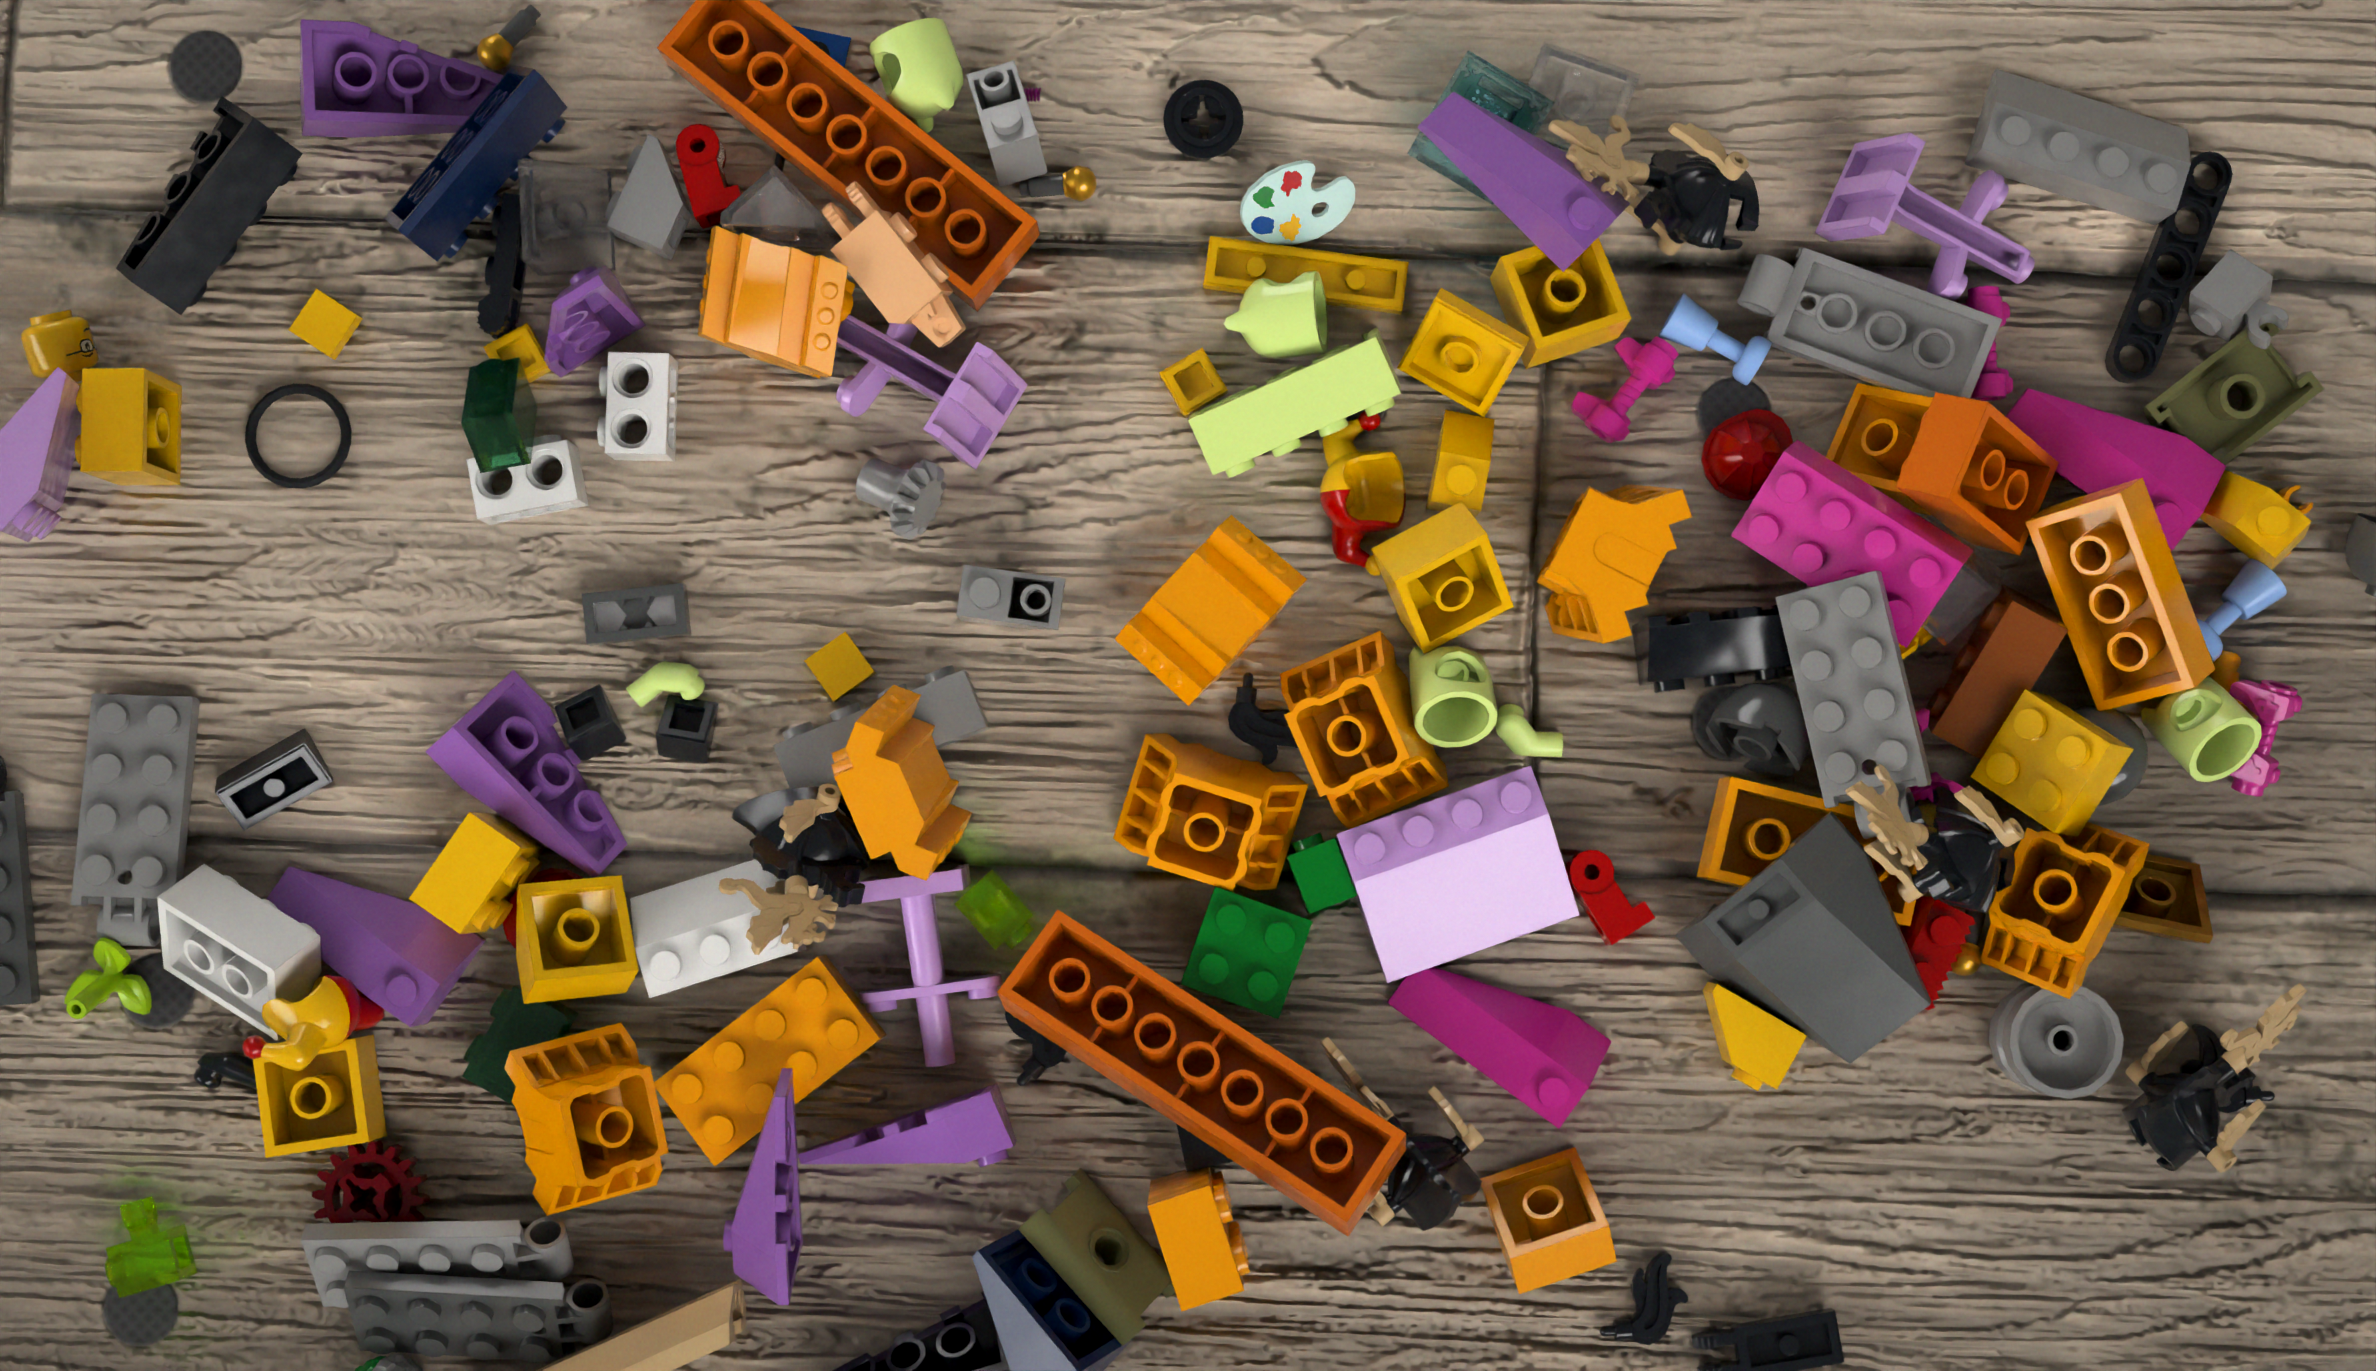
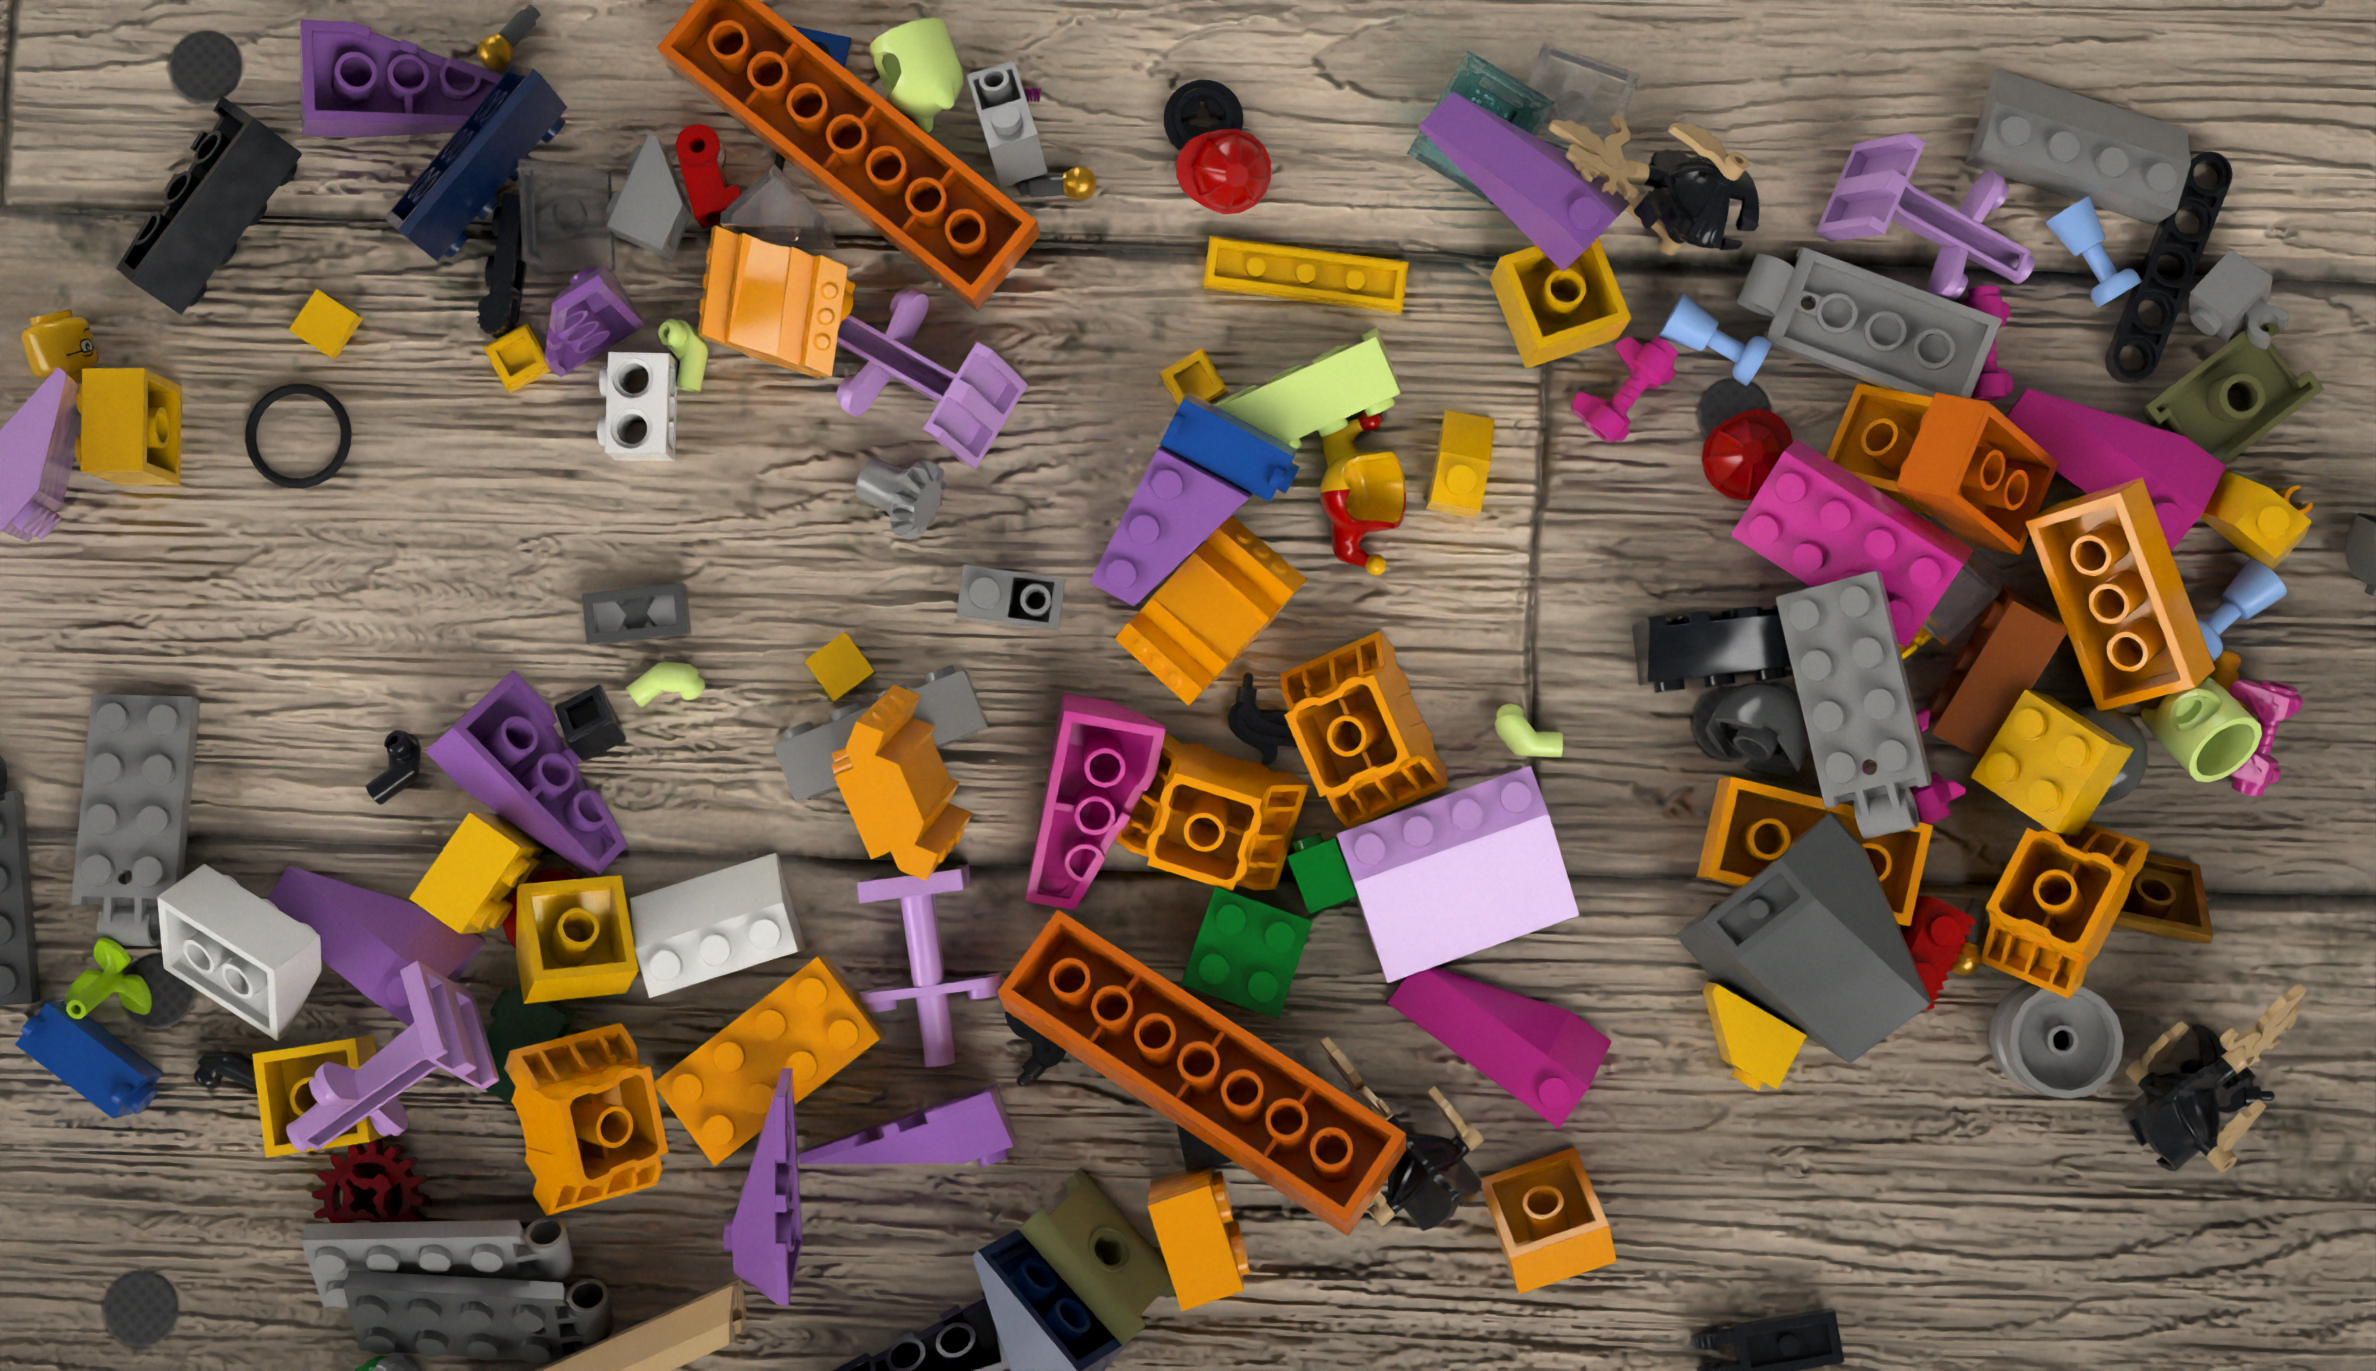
(90, 1060): none -> blue brick
(151, 1255): clear neon green brick -> none
(273, 779): black slope -> none
(313, 1024): yellow piece -> none
(402, 769): none -> black arm
(443, 1035): none -> lavender piece
(499, 414): clear green brick -> none
(528, 493): white brick -> none
(687, 729): black slope -> none
(690, 351): none -> yellowish green arm
(811, 848): helmet -> none
(893, 268): light nougat hinge -> none
(997, 911): clear neon green brick -> none
(1094, 779): none -> dark pink wedge
(1164, 523): none -> medium lavender wedge
(1224, 170): none -> red piece
(1231, 448): none -> blue brick
(1282, 203): light aqua piece -> none
(1284, 317): yellowish green piece -> none
(1442, 577): yellow brick -> none
(1451, 696): yellowish green piece -> none
(1463, 352): yellow tile -> none
(1602, 899): red leg -> none
(1609, 558): light orange slope -> none
(1653, 1305): black piece -> none
(1956, 842): helmet -> none
(2082, 233): none -> light blue piece

